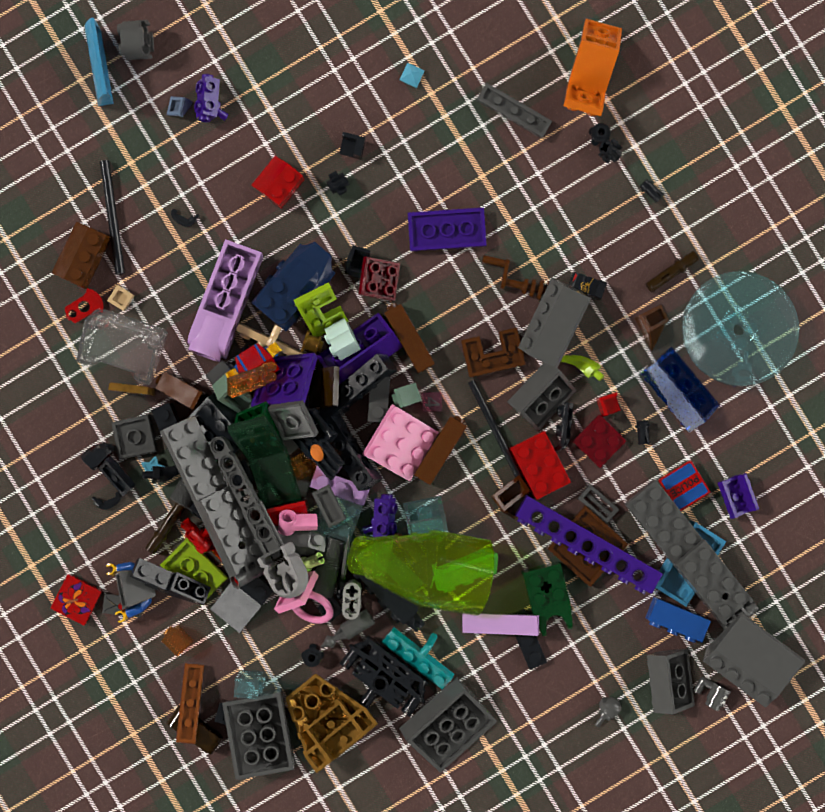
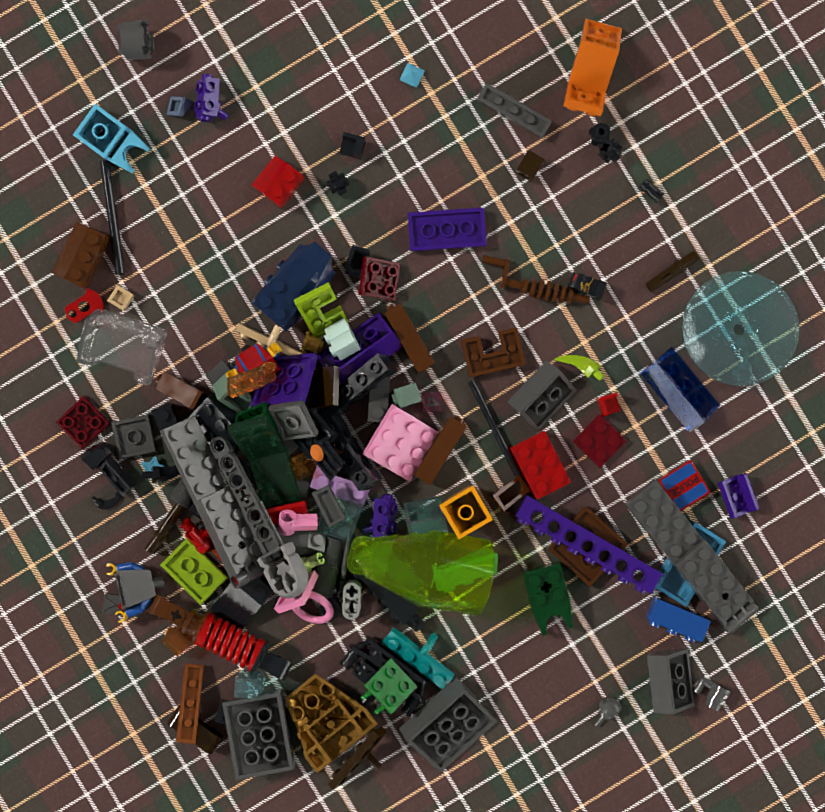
(76, 599): red tile -> none
(83, 422): none -> dark red tile
(98, 63): dark azure slope -> none
(115, 141): none -> medium azure brick
(131, 389): pearl gold tile -> none
(169, 582): black slope -> none
(182, 220): black piece -> none
(223, 641): none -> piece
(224, 301): lavender brick -> none
(315, 651): black brick -> none
(350, 629): dark grey wheel -> none
(362, 752): none -> dark brown plate
(389, 687): none -> green plate
(465, 511): none -> light orange slope
(501, 624): lavender tile -> none
(529, 166): none -> dark brown panel
(530, 647): black plate -> none
(554, 322): dark grey slope -> none
(564, 429): black piece -> none
(610, 514): dark grey tile -> none
(643, 432): black pin -> none
(652, 324): reddish brown slope -> none
(753, 660): dark grey slope -> none

